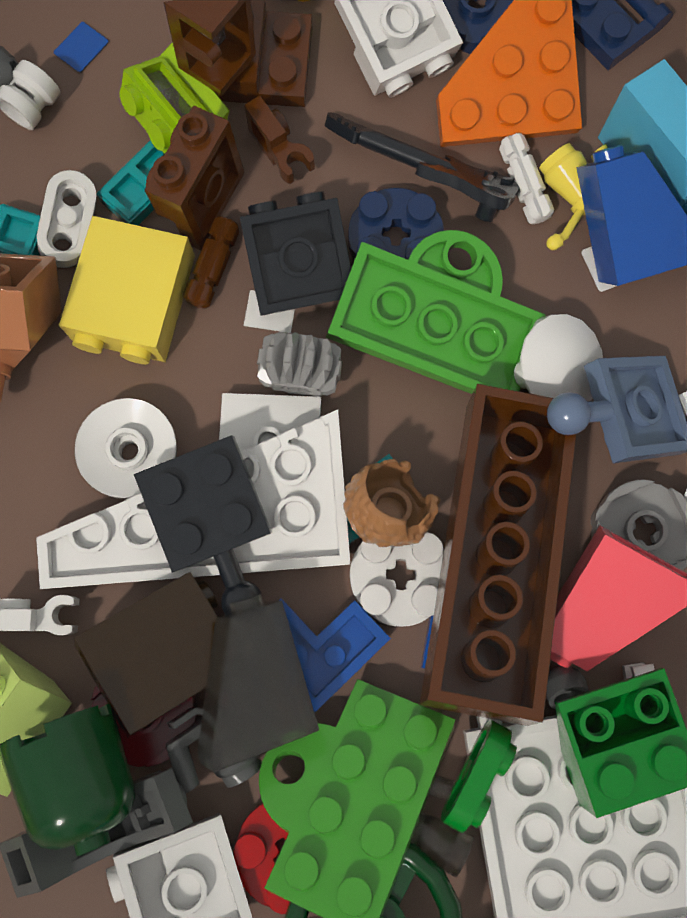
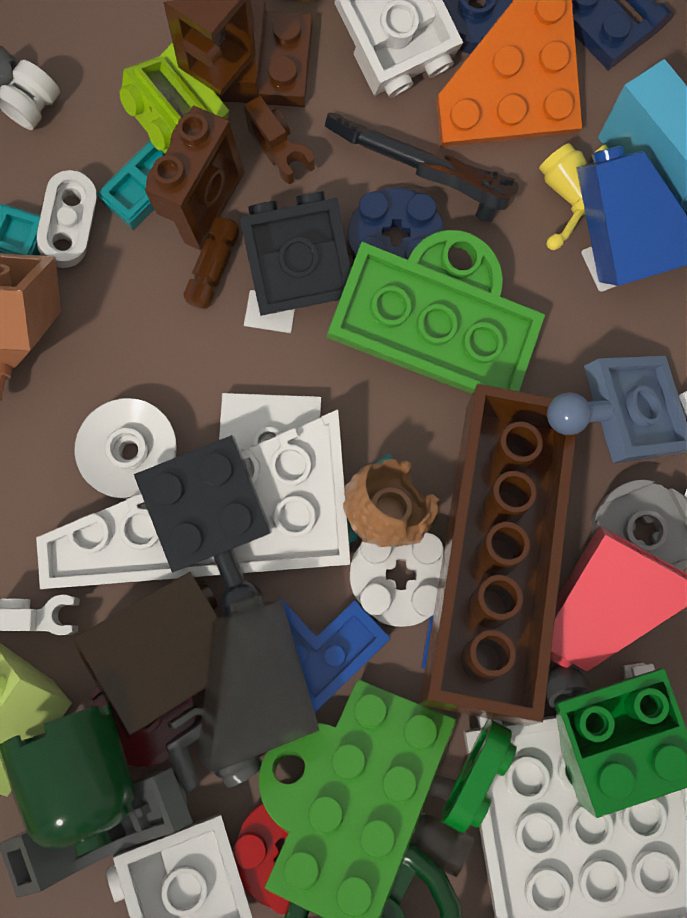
(81, 46): blue sticker -> none
(127, 290): light yellow brick -> none
(299, 364): light grey gear -> none
(527, 176): white axle -> none
(556, 357): white dish -> none

